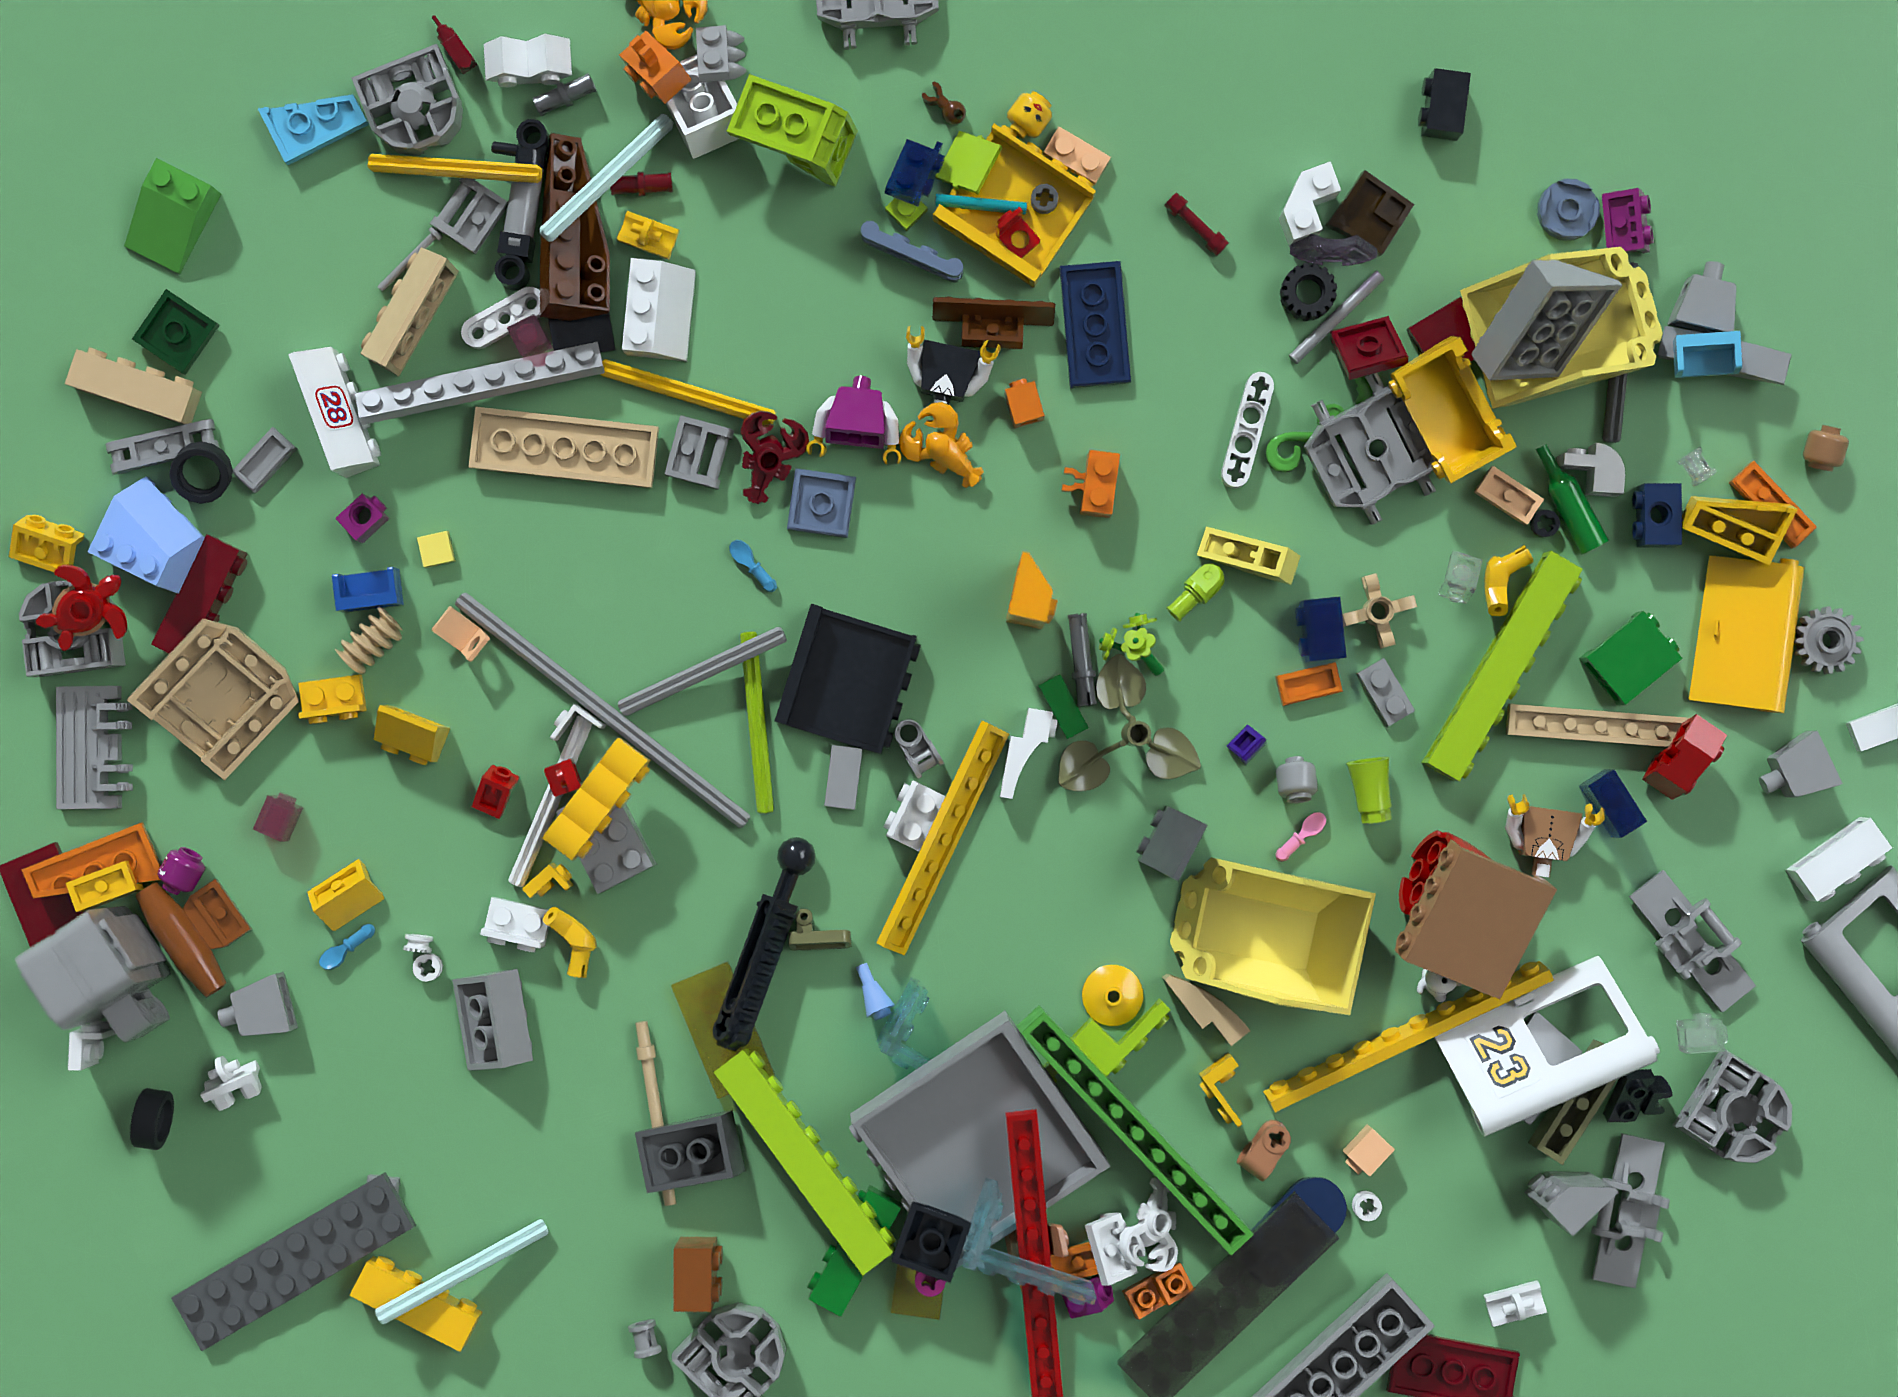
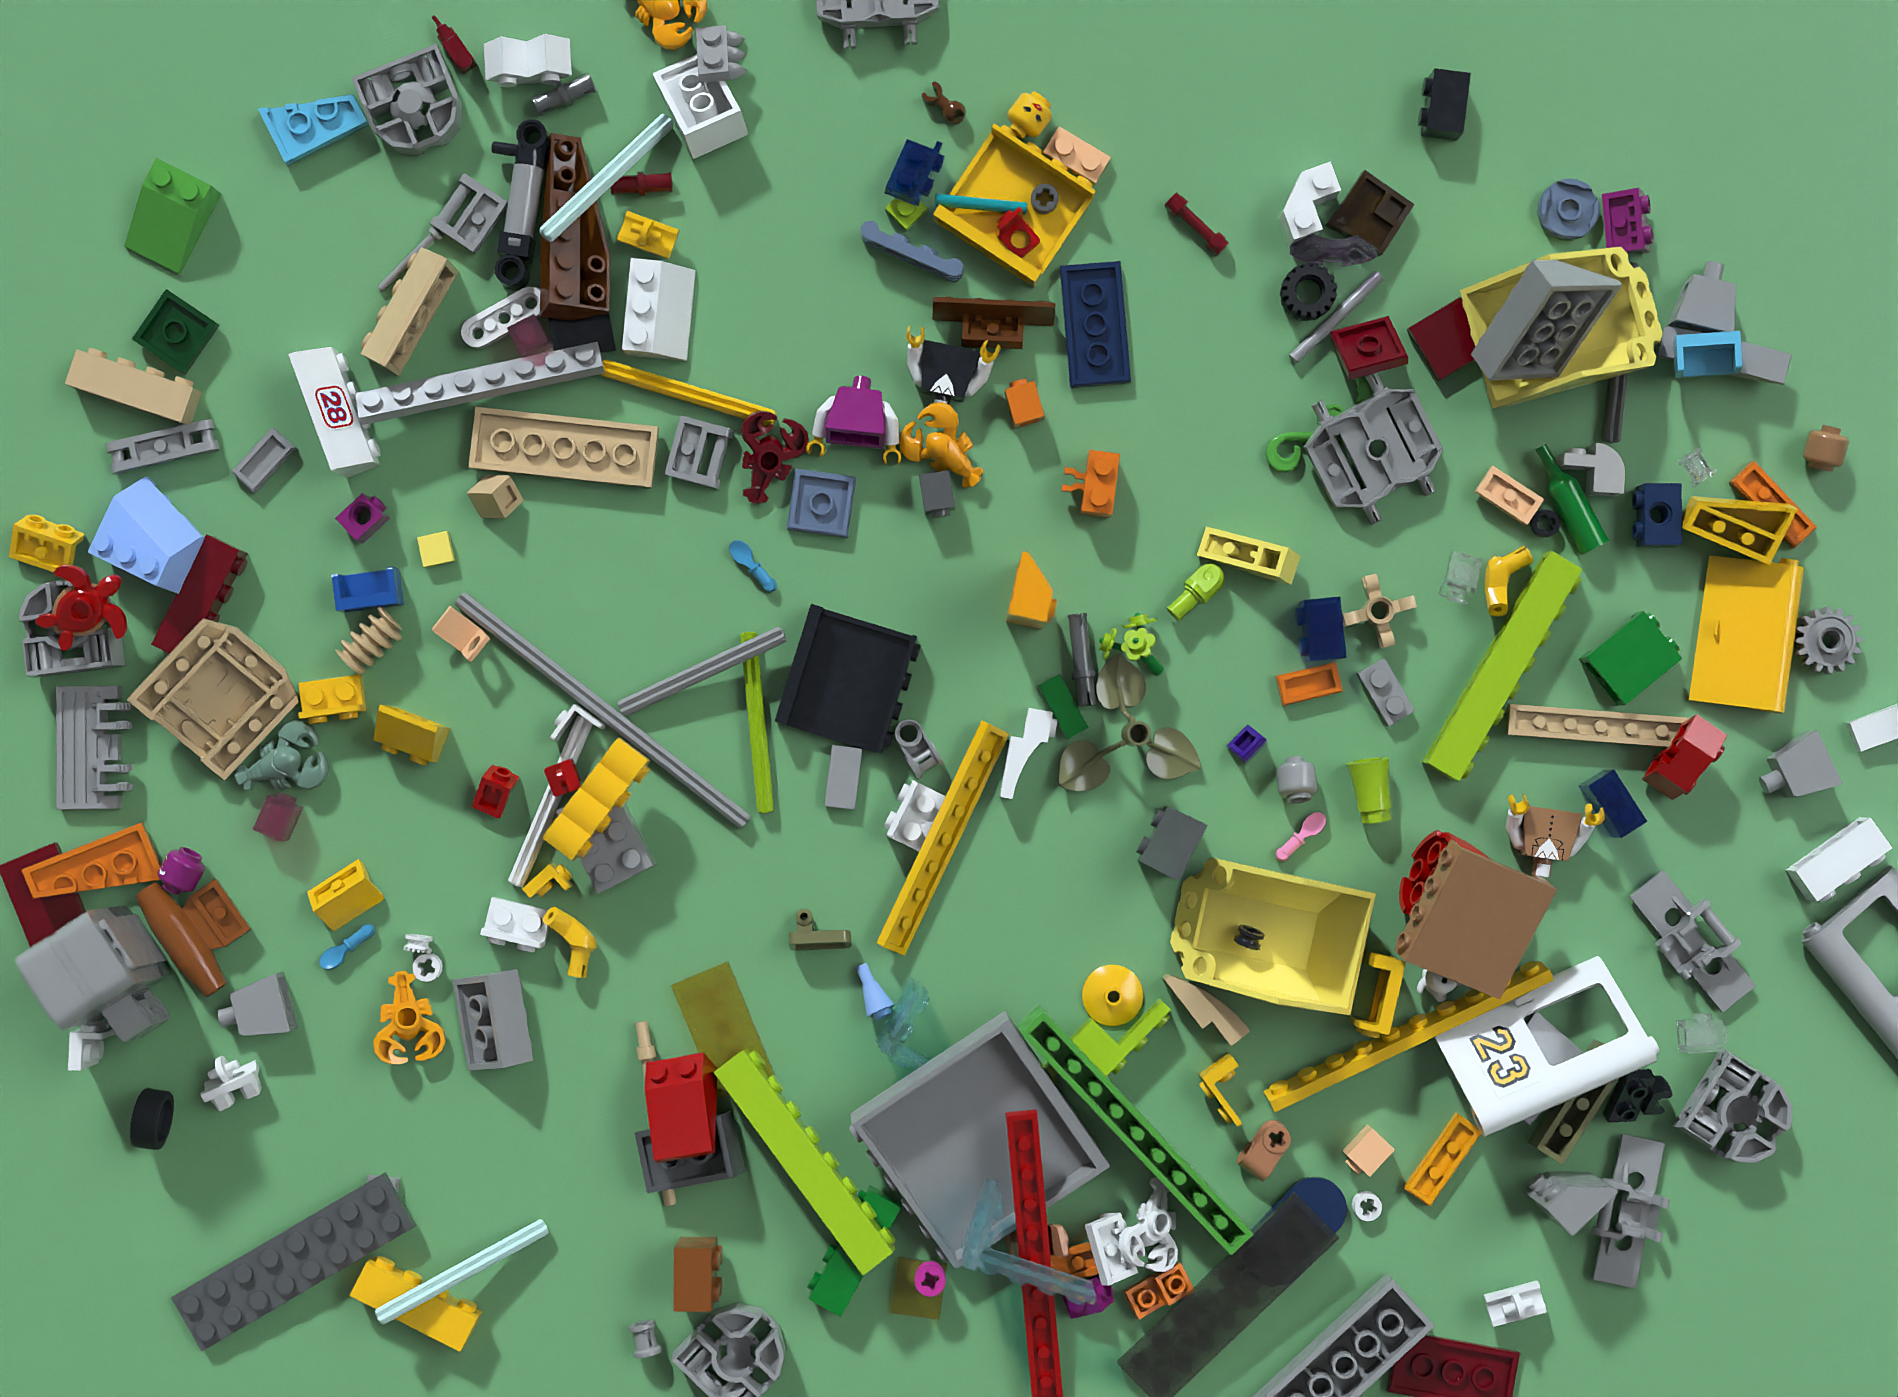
(103, 887): yellow panel -> none
(190, 492): black tyre -> none
(285, 761): none -> sand green animal
(406, 1024): none -> light orange animal
(455, 168): yellow axle -> none
(495, 496): none -> tan panel
(655, 67): orange brick -> none
(681, 1106): none -> red slope
(762, 949): black gear -> none
(802, 127): lime bracket -> none
(931, 1241): black slope -> none
(937, 493): none -> dark grey brick
(968, 162): lime piece -> none
(1244, 429): white beam -> none
(1249, 937): none -> black bush
(1384, 996): none -> yellow panel
(1442, 1159): none -> light orange tile
(1450, 410): yellow windscreen -> none

